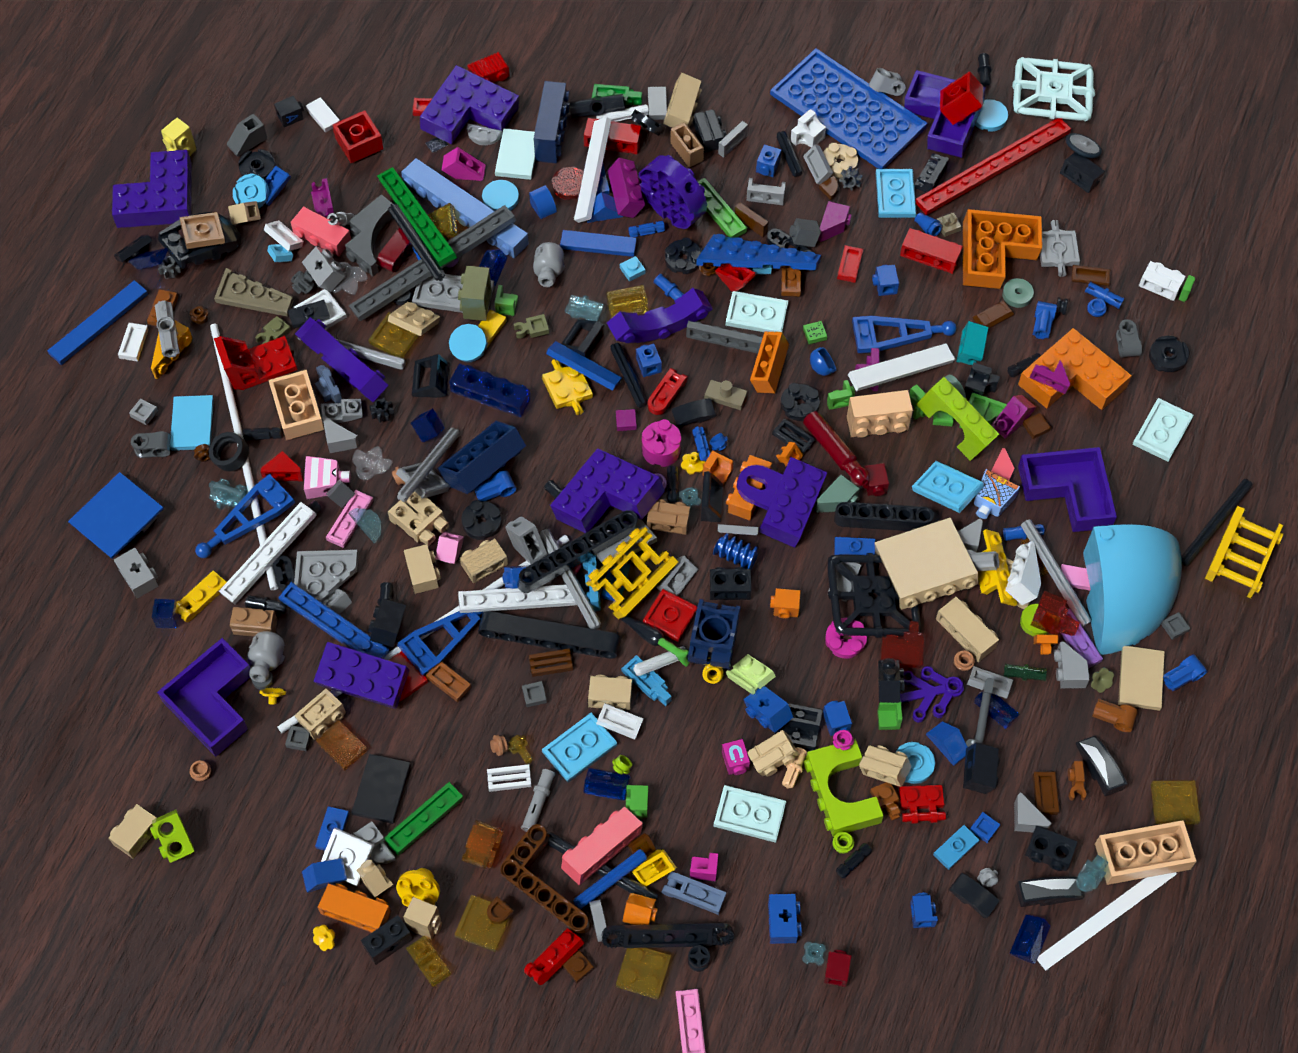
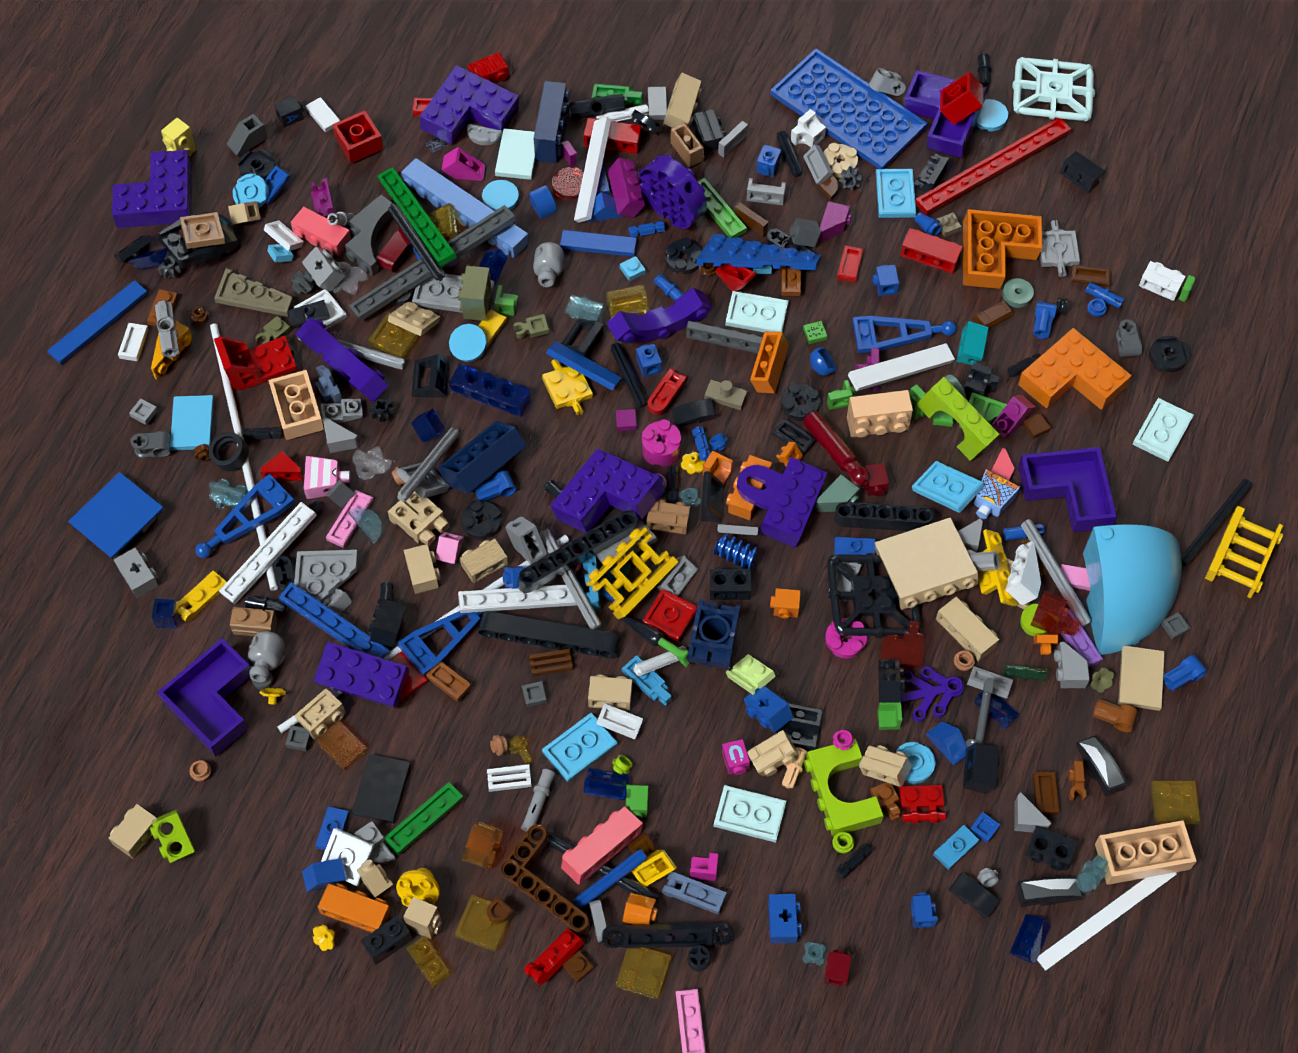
(569, 153): none -> magenta tile
(715, 678): yellow plate -> none
(836, 717): blue brick -> none
(1056, 379): magenta slope -> none
(1083, 145): wheel -> none

